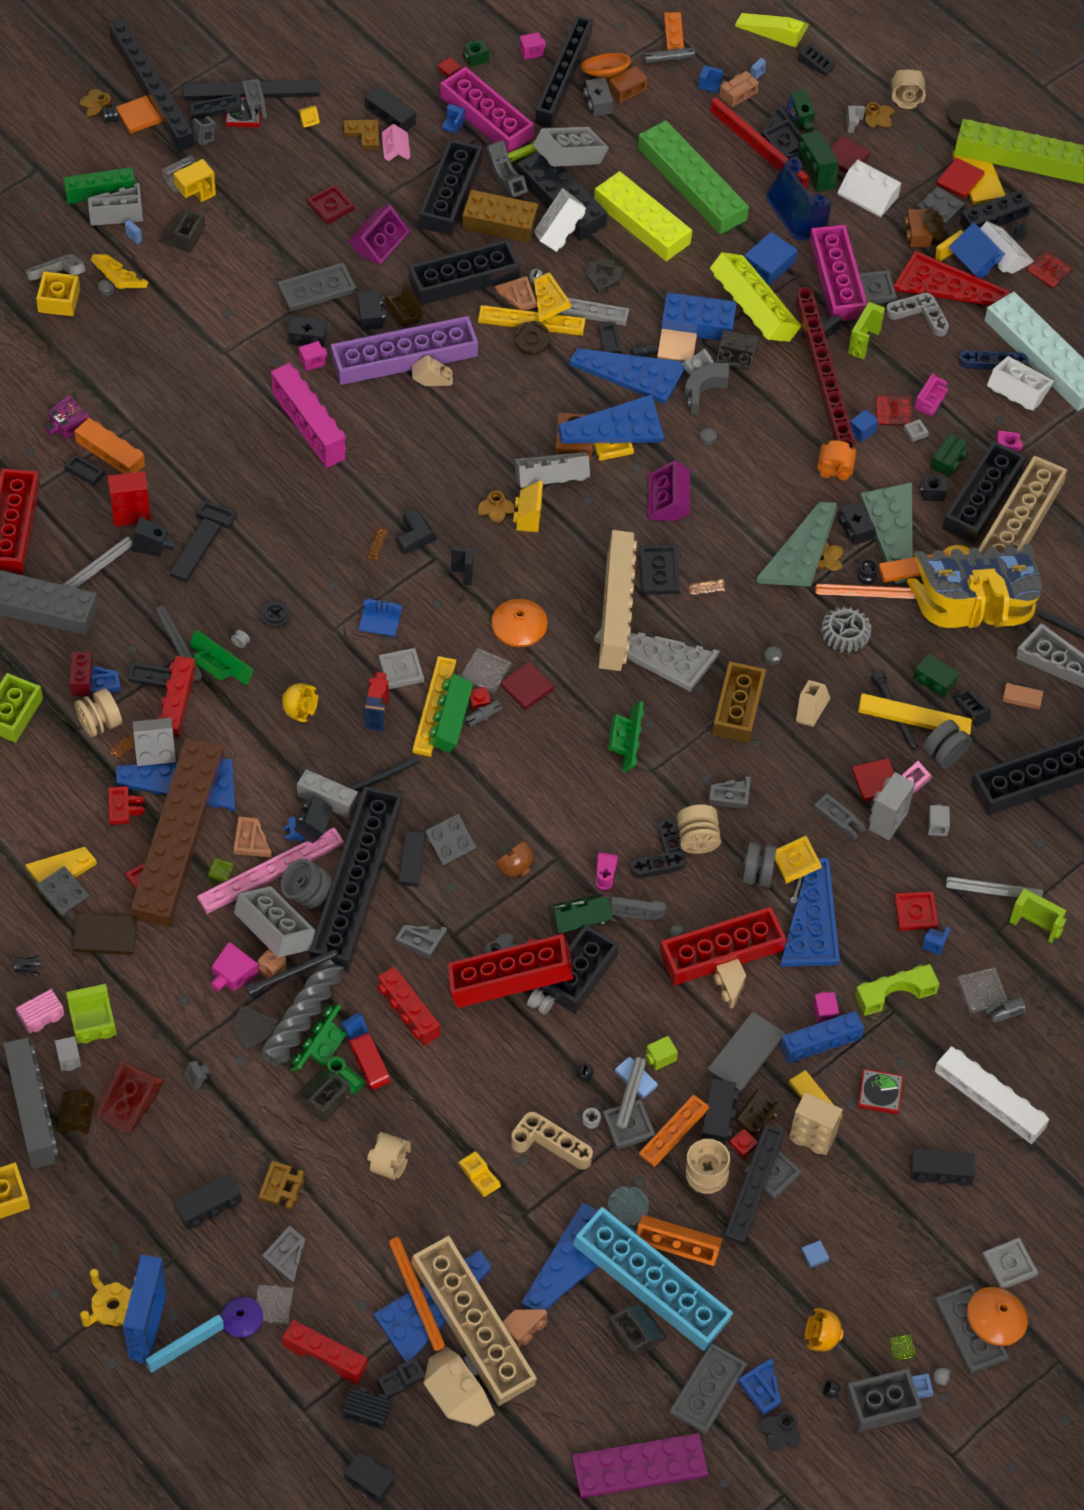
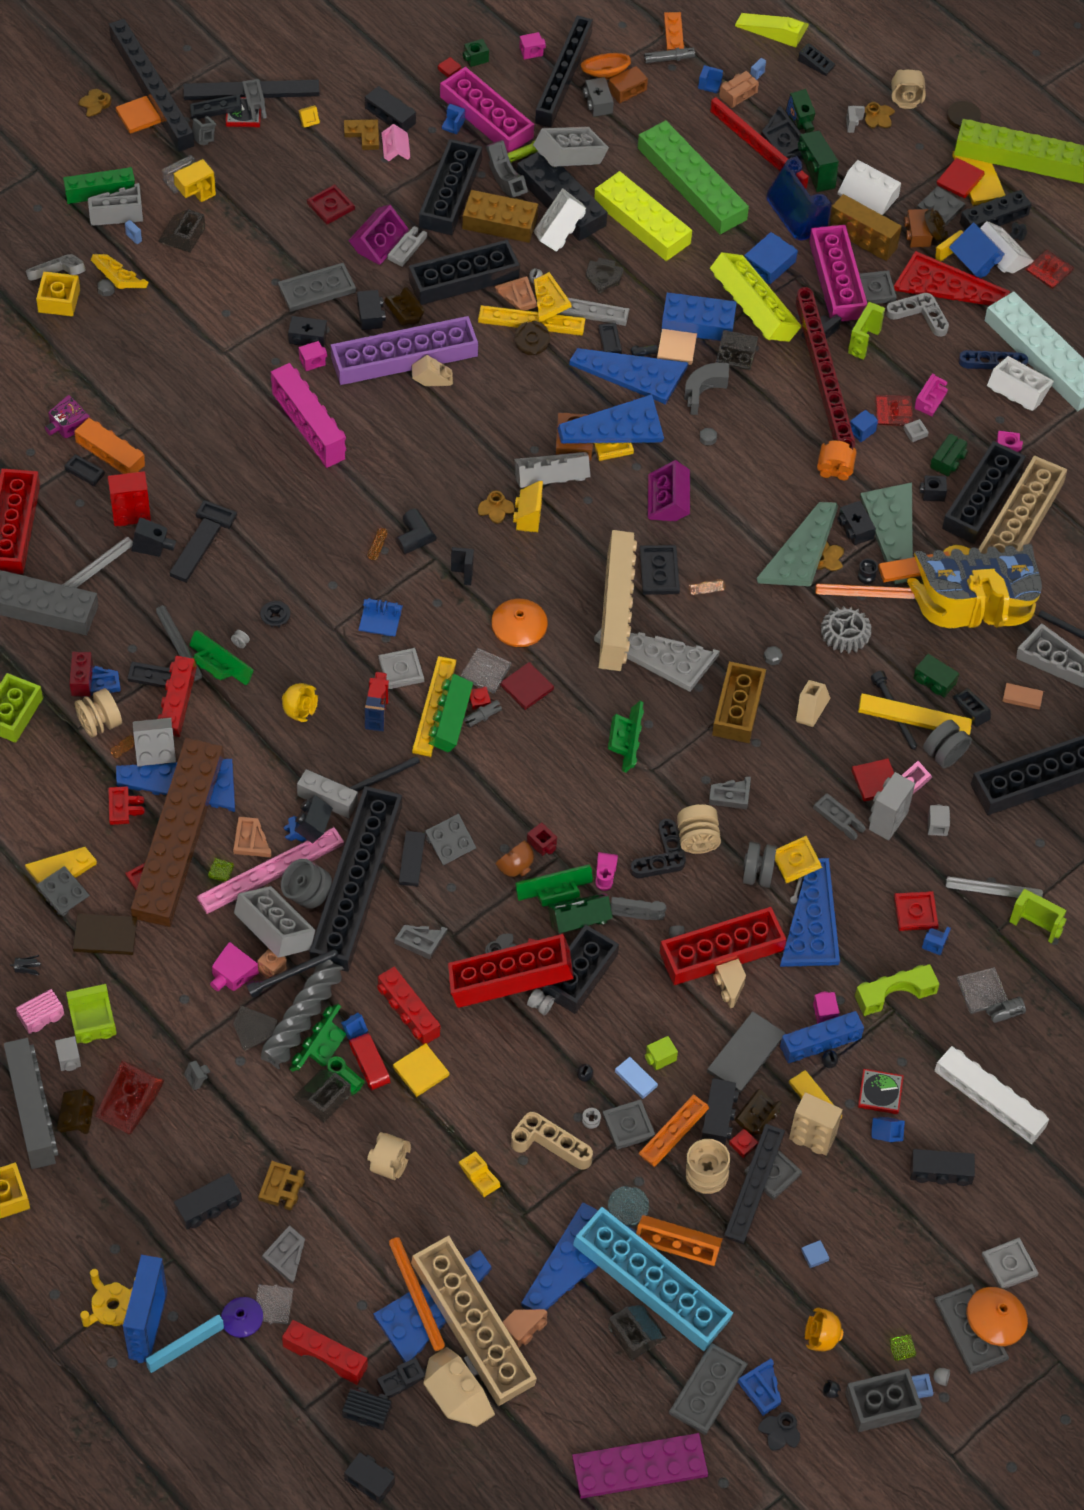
(110, 114): black wheel -> none
(407, 246): none -> light grey hinge
(421, 1070): none -> yellow tile
(542, 839): none -> dark red brick
(555, 886): none -> green bracket
(630, 1093): light grey axle -> none
(697, 361): light grey bracket -> none
(826, 1060): none -> black hinge
(848, 153): dark red tile -> none
(866, 227): none -> pearl gold brick
(888, 1129): none -> blue panel

